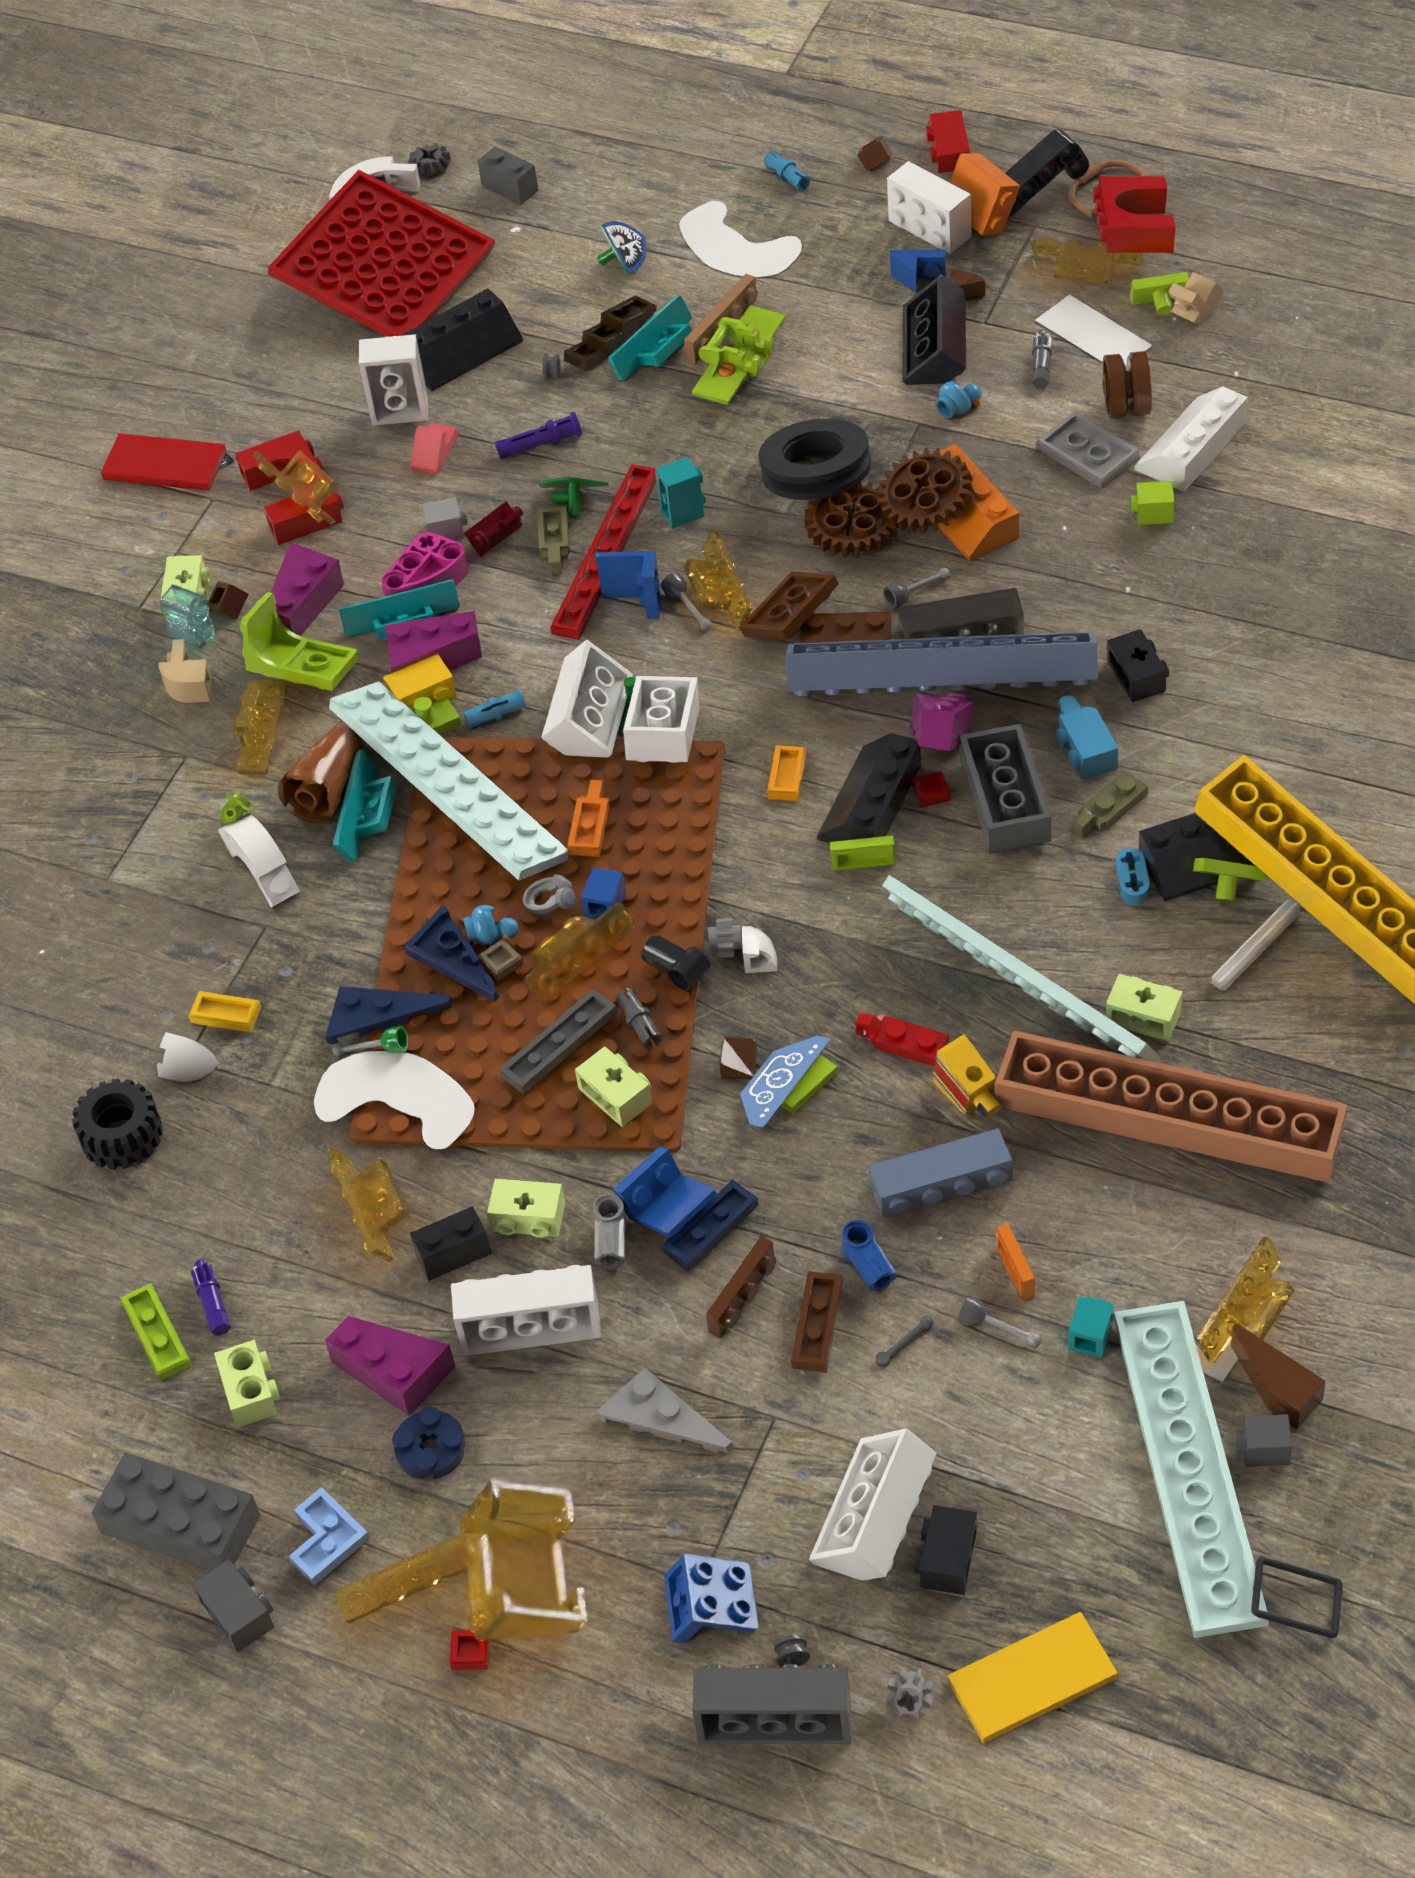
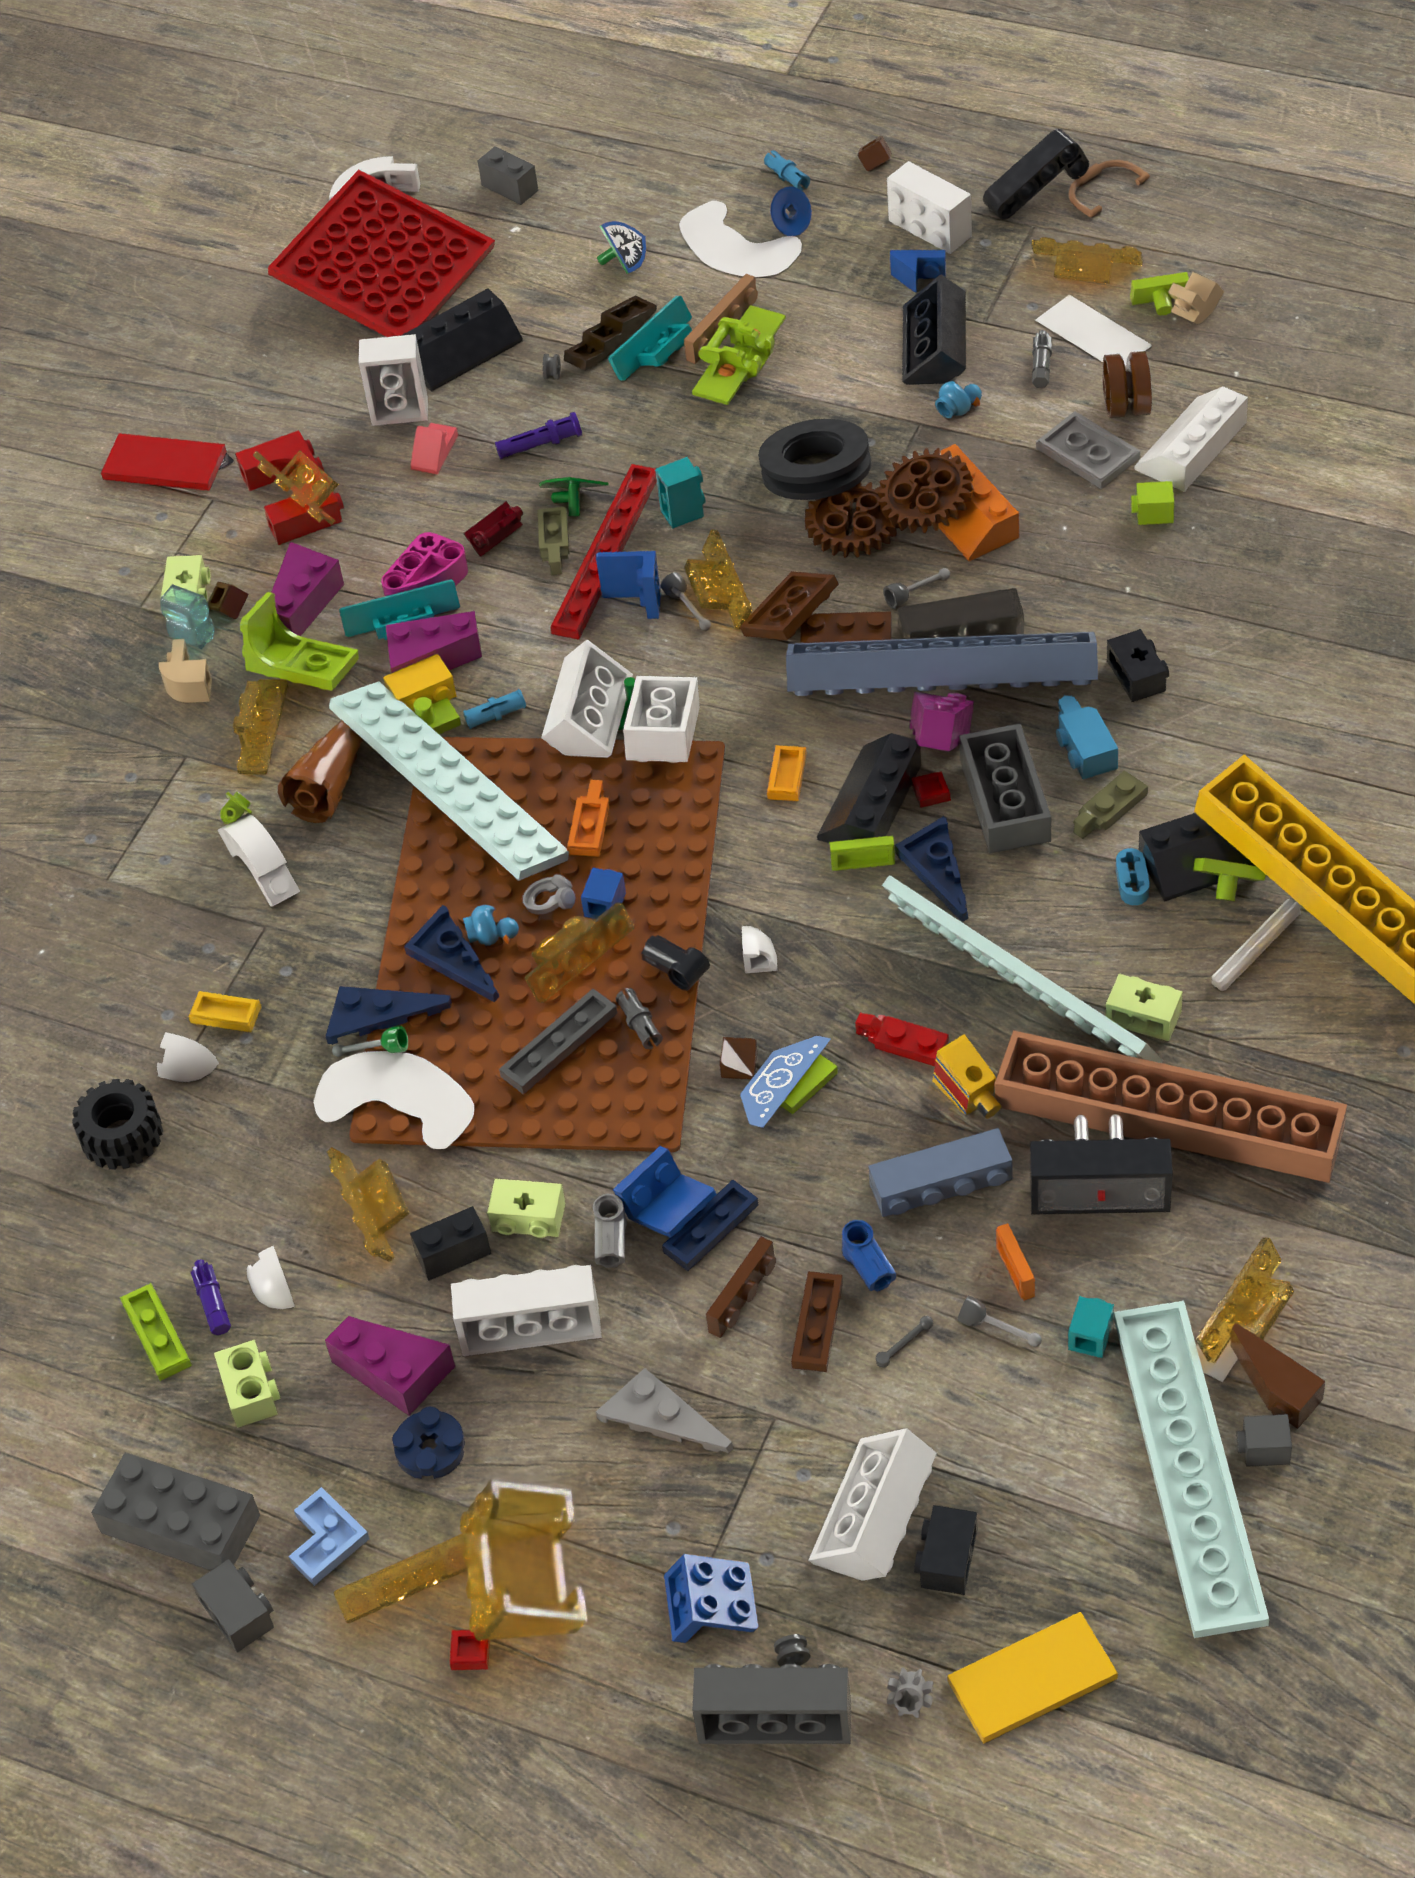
(269, 1281): none -> white brick
(365, 806): teal bracket -> none
(425, 164): dark grey gear -> none
(445, 518): light grey brick -> none
(500, 959): dark tan tile -> none
(614, 1086): yellowish green brick -> none
(725, 938): light grey gear -> none
(799, 211): none -> blue piece
(932, 860): none -> dark blue wing
(948, 139): red hinge -> none
(969, 282): reddish brown slope -> none
(990, 192): orange brick -> none
(1100, 1174): none -> piece
(1122, 218): red arch -> none
(1289, 1622): black piece -> none

